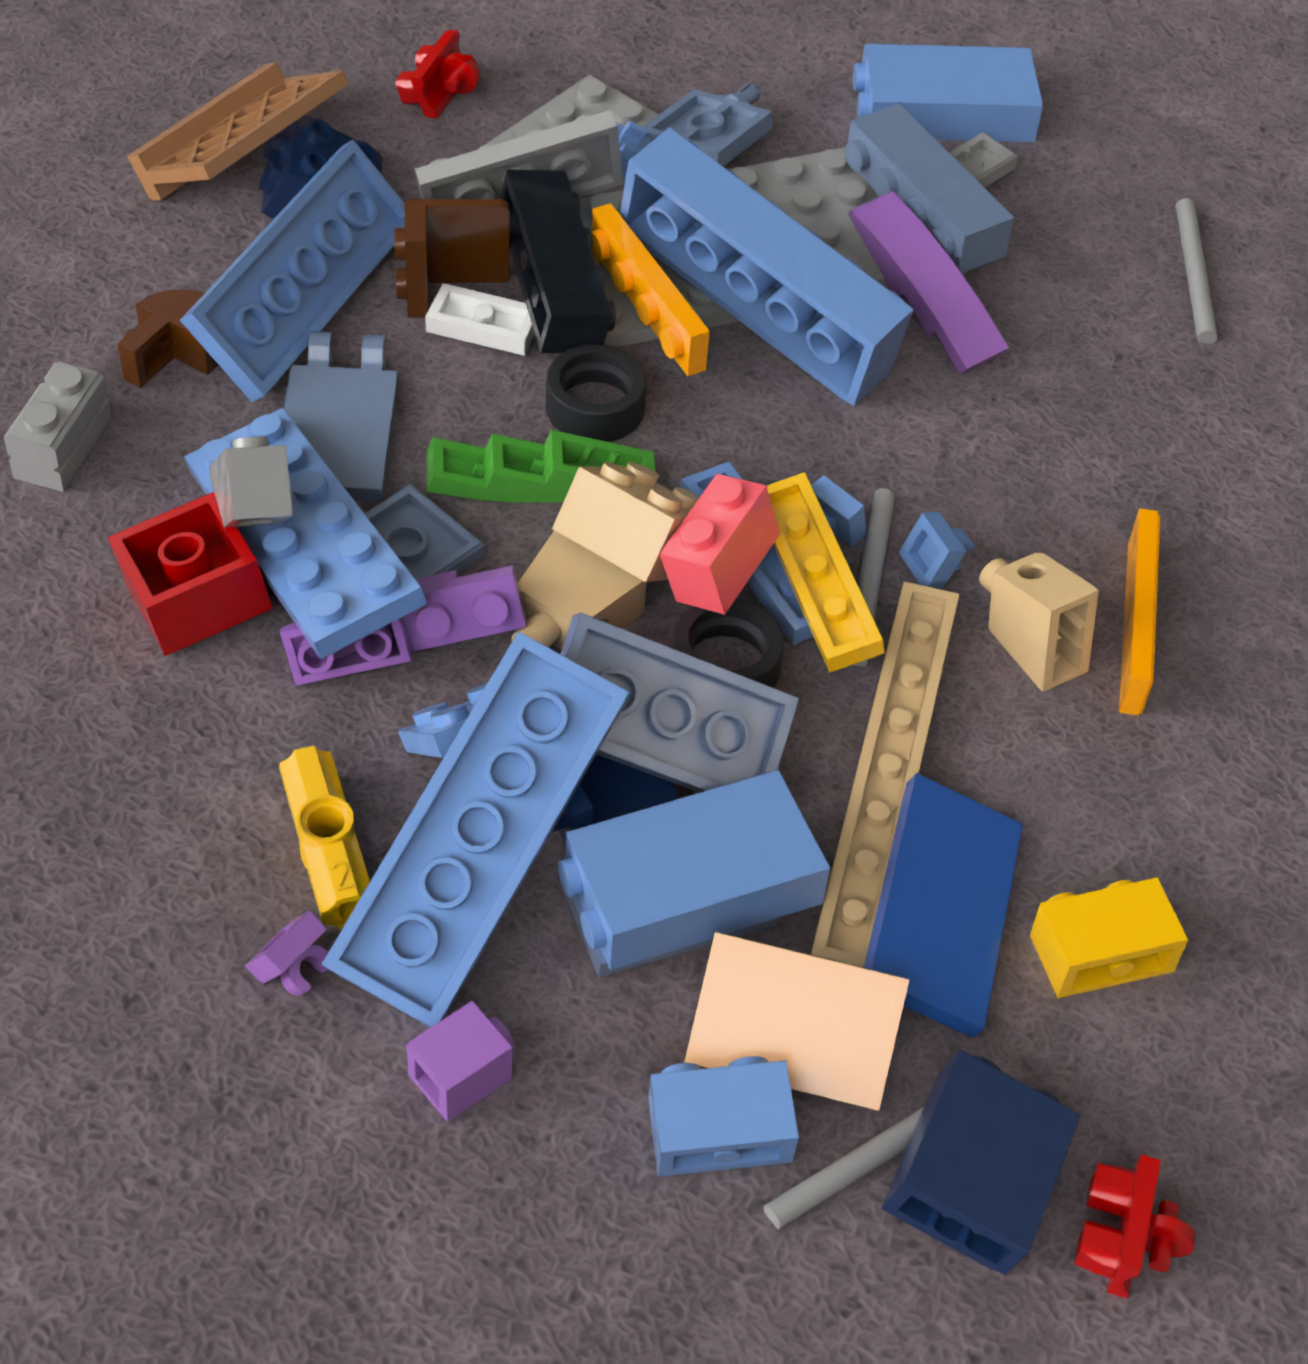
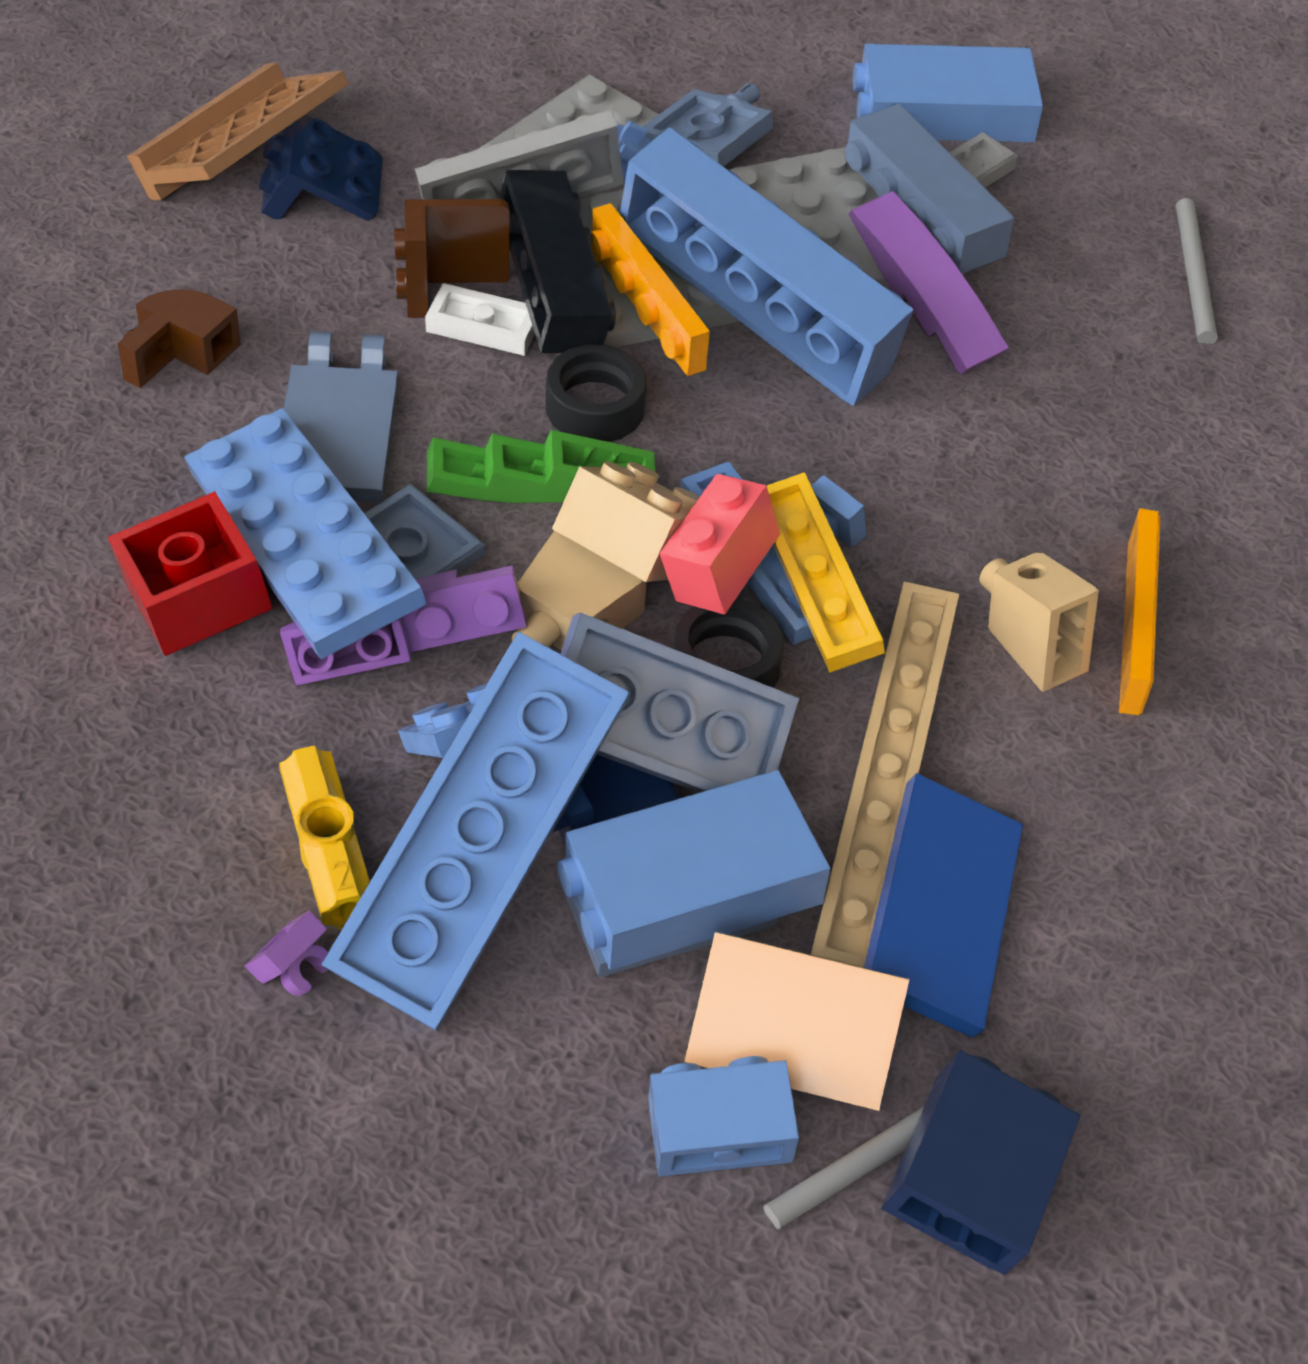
(58, 426): light grey brick -> none
(252, 483): light grey slope -> none
(298, 272): medium blue plate -> none
(438, 75): red hips -> none
(461, 1060): medium lavender brick -> none
(875, 549): light grey bar -> none
(934, 550): medium blue tile -> none
(1107, 936): yellow brick -> none
(1121, 1251): red hips -> none

